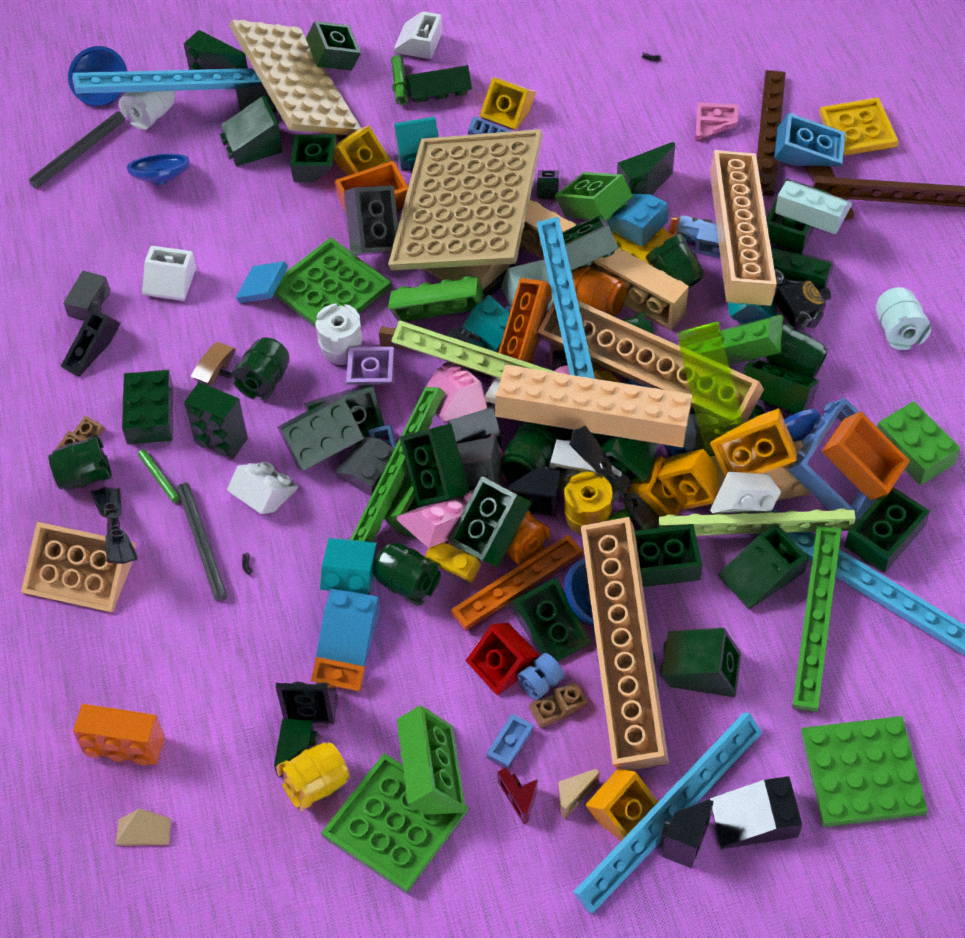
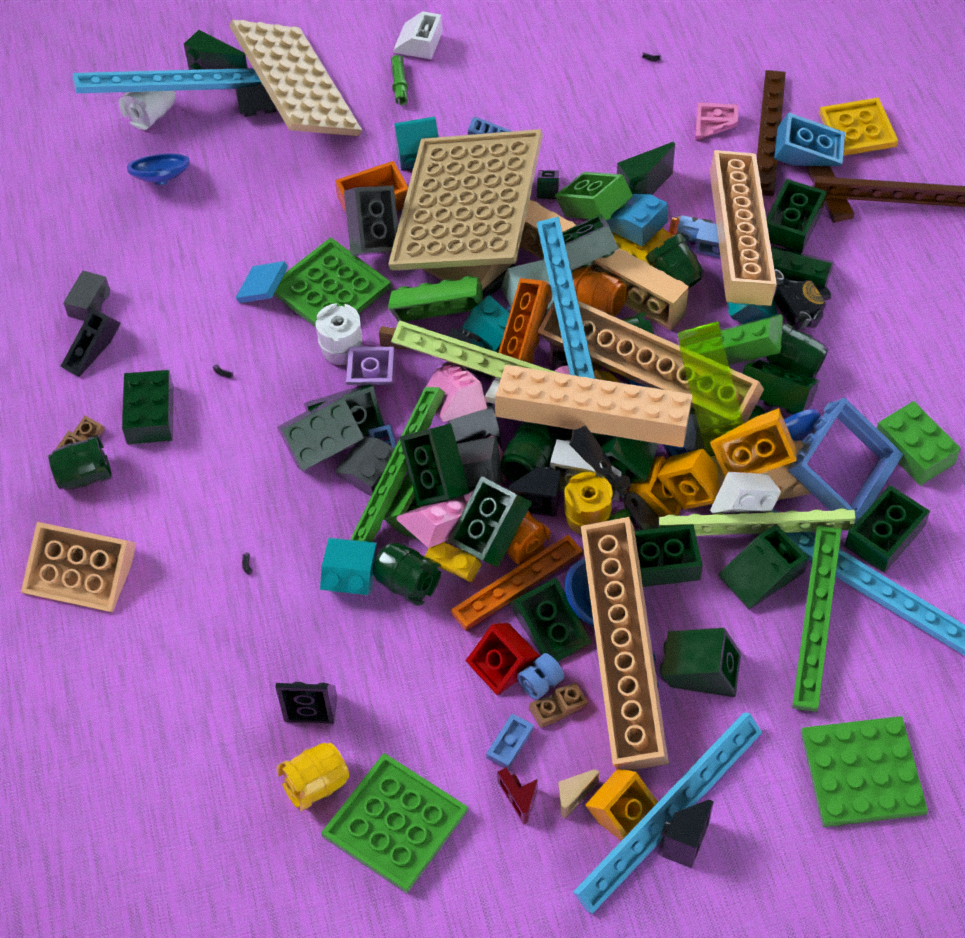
(76, 149): dark grey axle -> none
(96, 60): blue dish -> none
(118, 545): black piece -> none
(119, 734): orange piece -> none
(143, 829): tan slope -> none
(159, 476): bright green bar -> none
(168, 273): white slope -> none
(202, 542): dark grey axle -> none
(216, 420): dark green brick -> none
(217, 356): medium nougat slope -> none
(252, 133): slope -> none
(261, 368): dark green piece -> none
(261, 486): white slope -> none
(293, 739): dark green slope -> none
(312, 156): dark green slope -> none
(333, 45): dark green brick -> none
(338, 673): orange plate -> none
(348, 627): dark azure slope -> none
(360, 152): yellow slope -> none
(430, 763): bright green slope -> none
(439, 83): dark green slope -> none
(507, 103): yellow slope -> none
(757, 813): slope -> none
(812, 206): light aqua slope -> none
(865, 456): orange piece -> none
(902, 318): light aqua piece -> none

